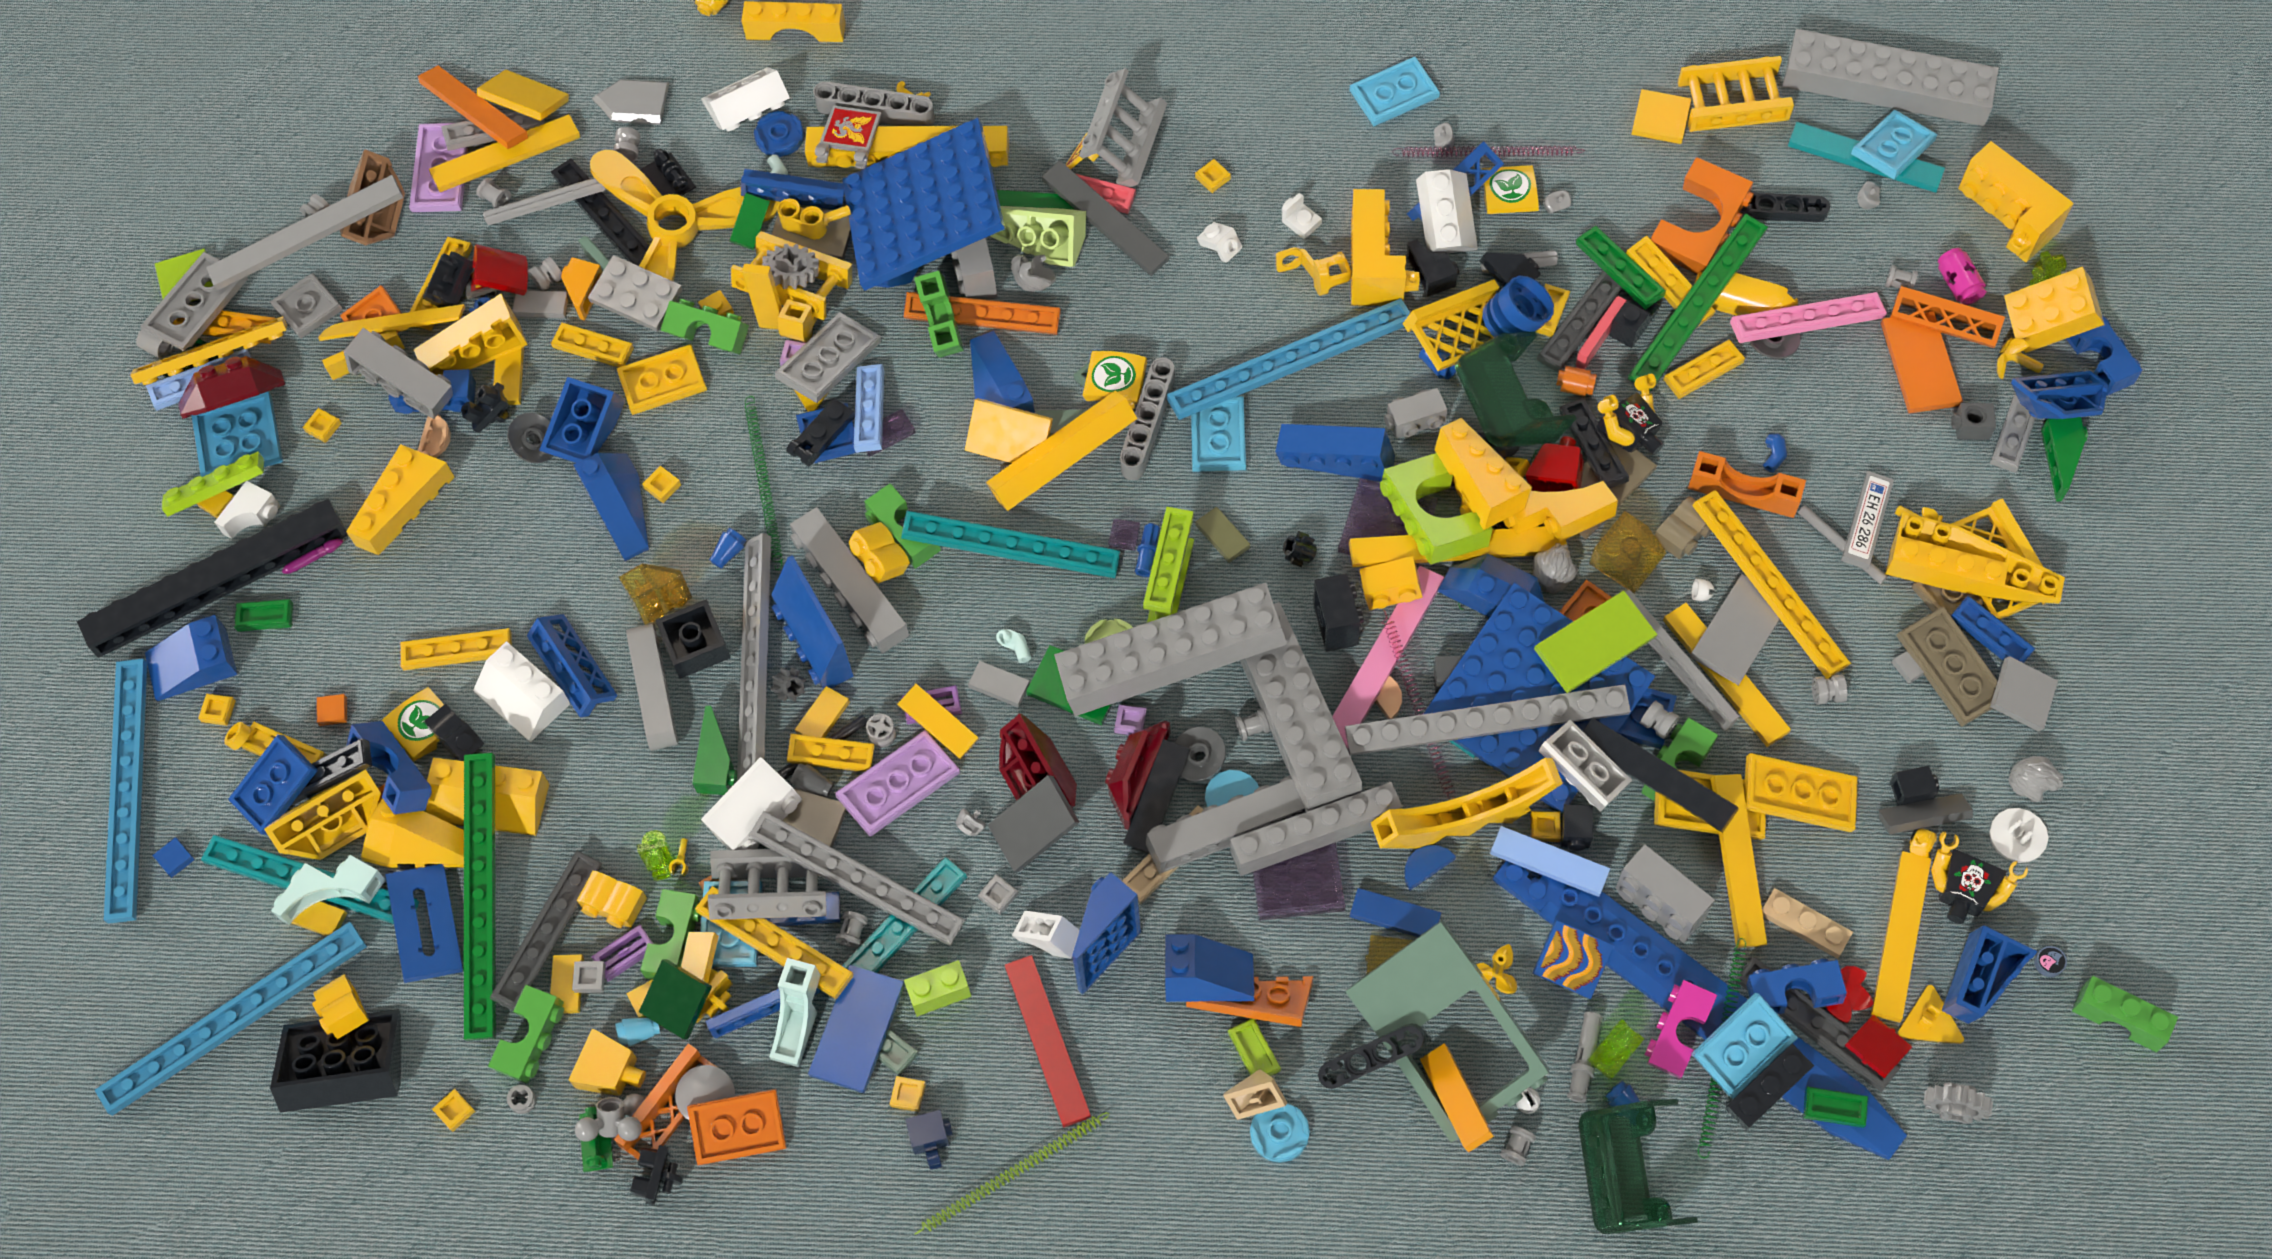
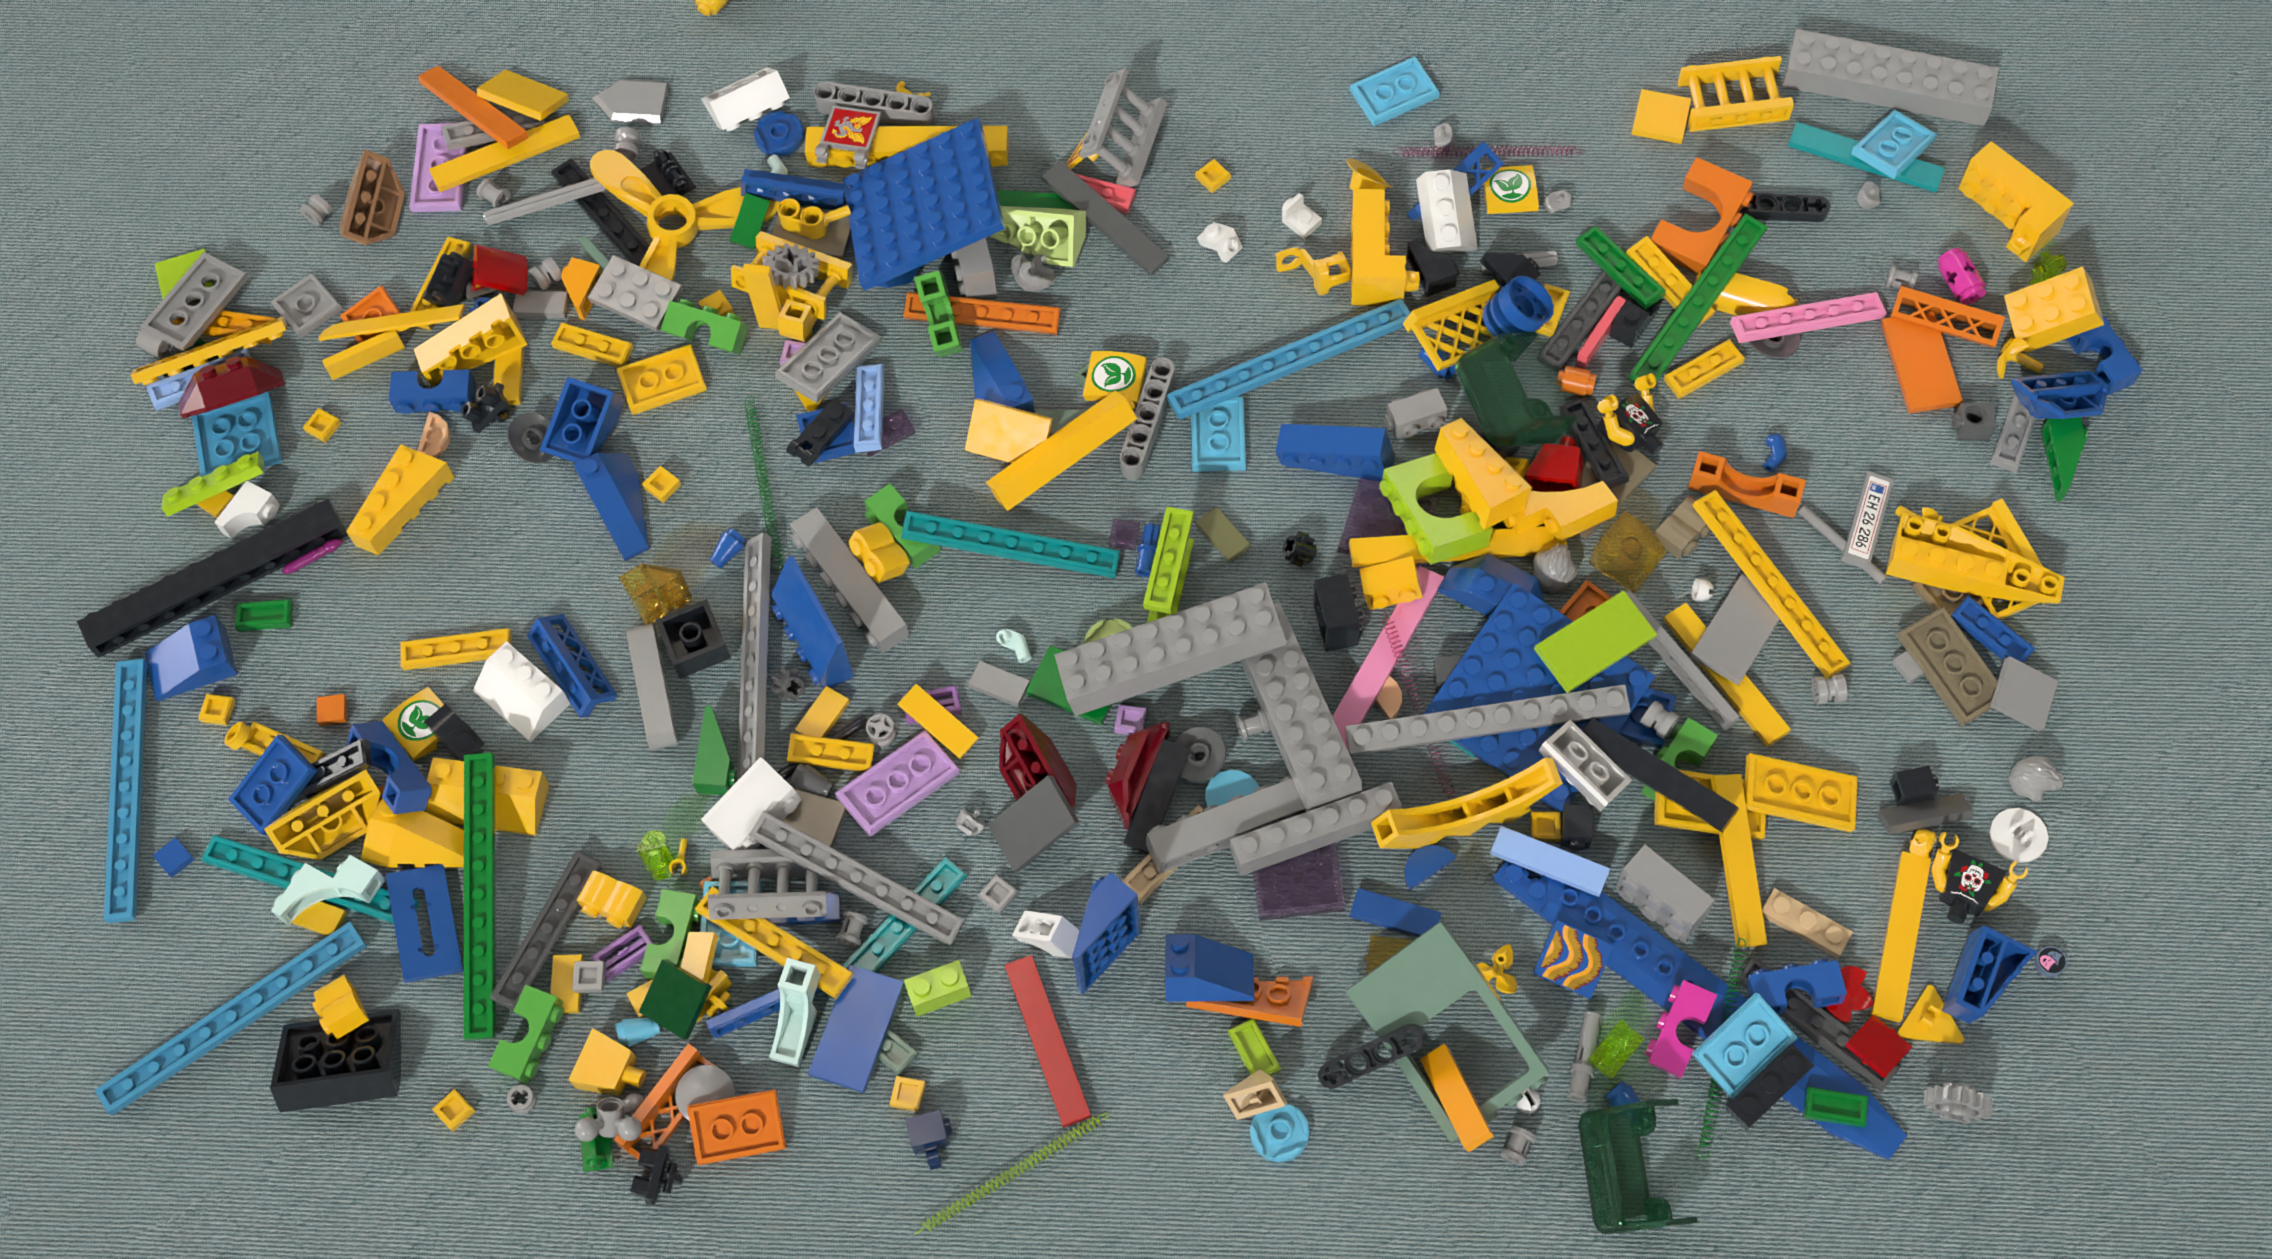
(304, 232): light grey tile -> none
(397, 373): light grey wedge -> none
(821, 20): yellow arch -> none
(1365, 177): none -> yellow piece
(2146, 1022): bright green arch -> none

